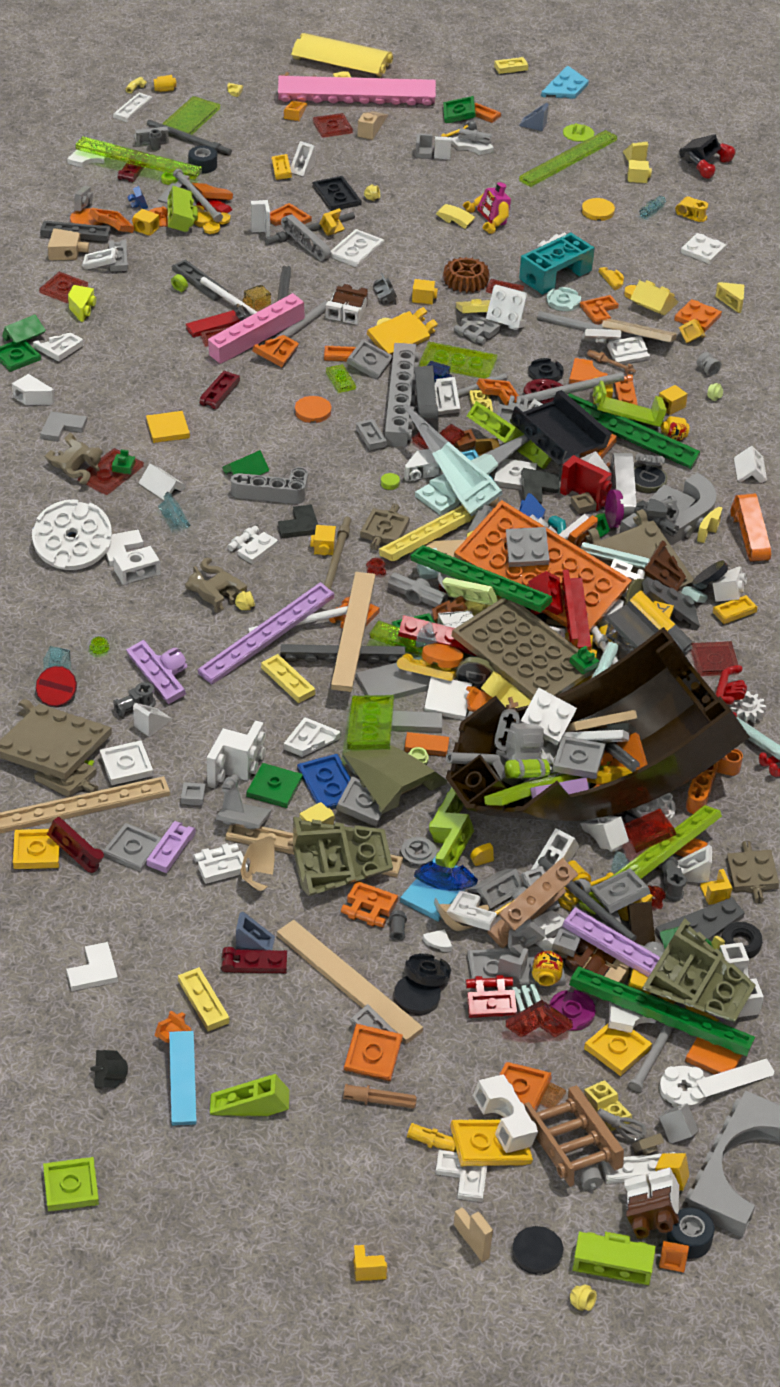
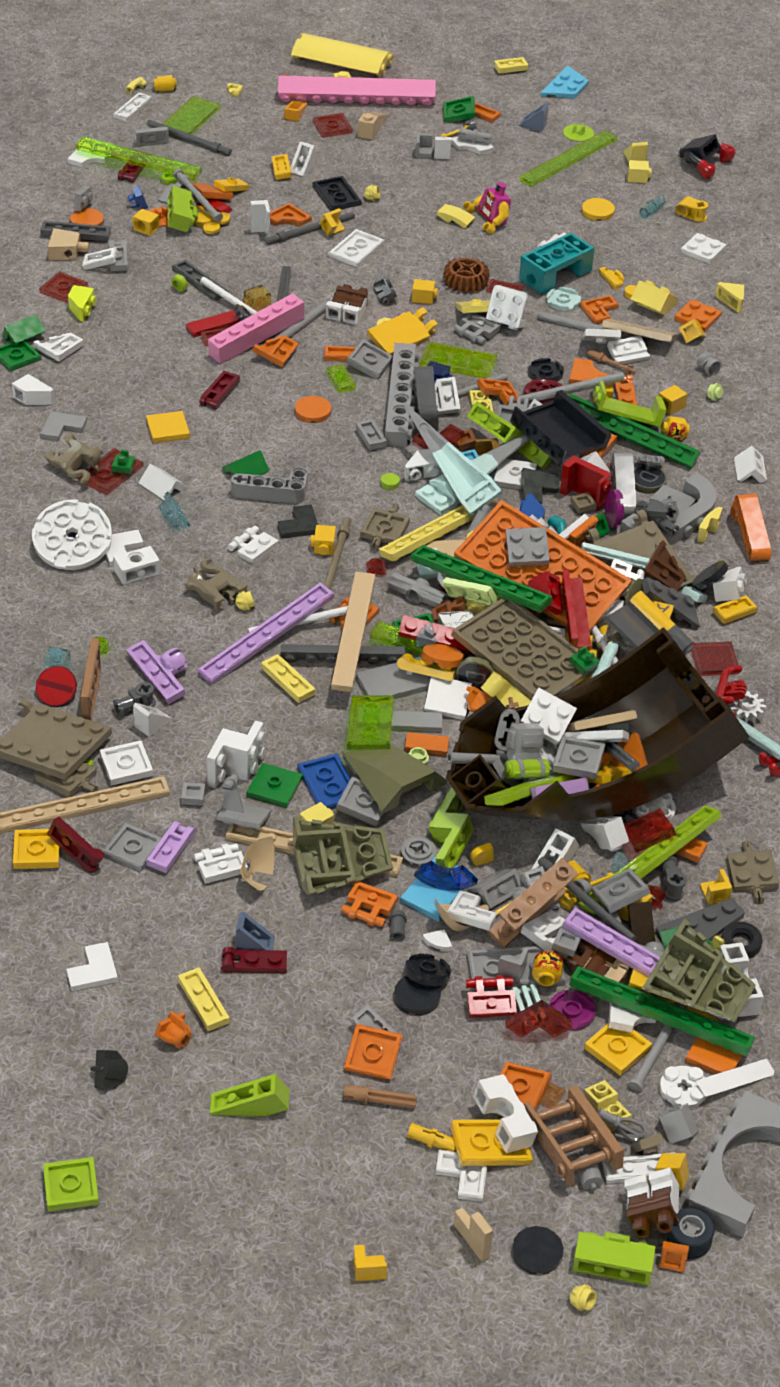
(91, 680): none -> medium nougat tile
(112, 218): orange tile -> none
(155, 136): dark grey pin -> none
(182, 1078): medium azure tile -> none
(204, 157): black wheel -> none
(231, 185): none -> yellow plate
(310, 737): white wing -> none
(319, 249): light grey beam -> none
(348, 979): tan tile -> none
(525, 936): light grey bracket -> none
(697, 865): white slope -> none
(703, 783): orange beam -> none

